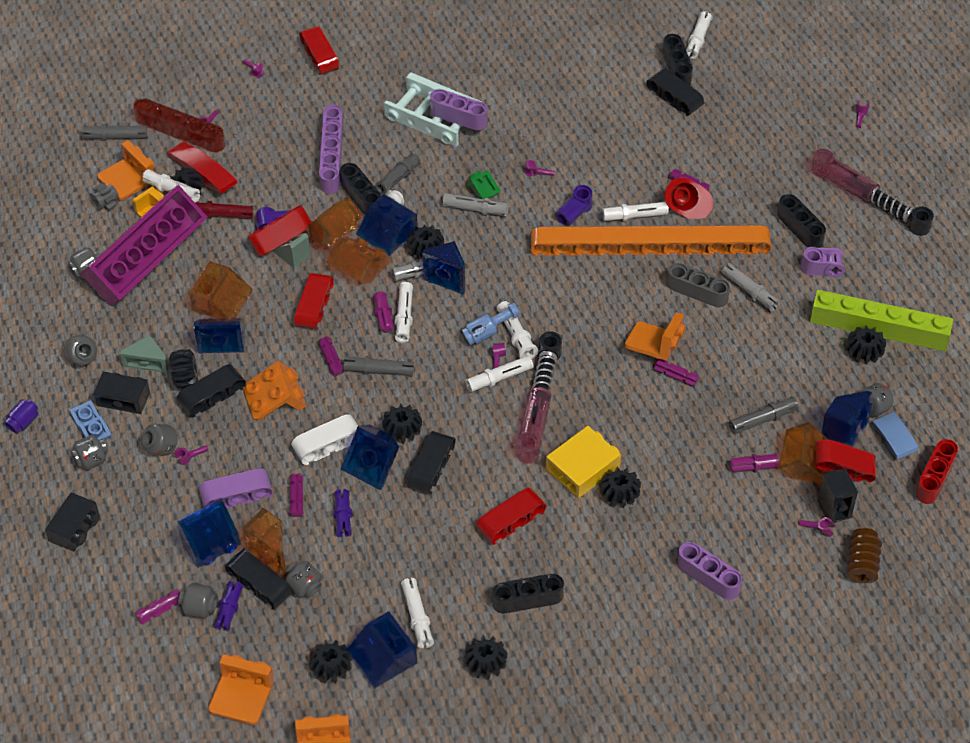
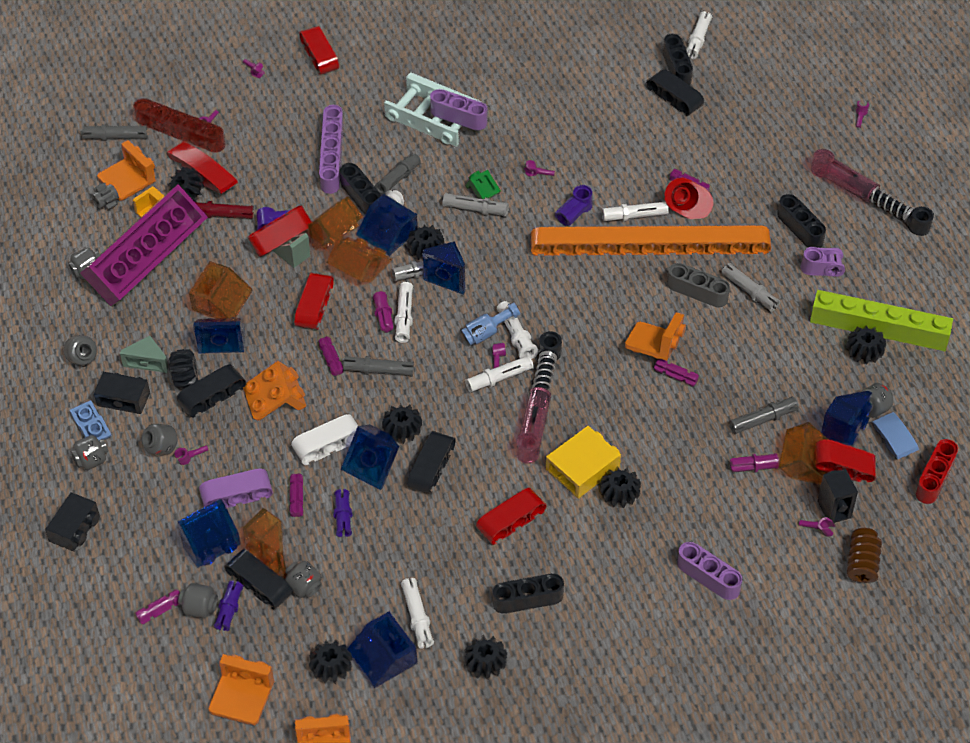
(21, 416): dark purple brick -> none
(164, 183): white pin -> none

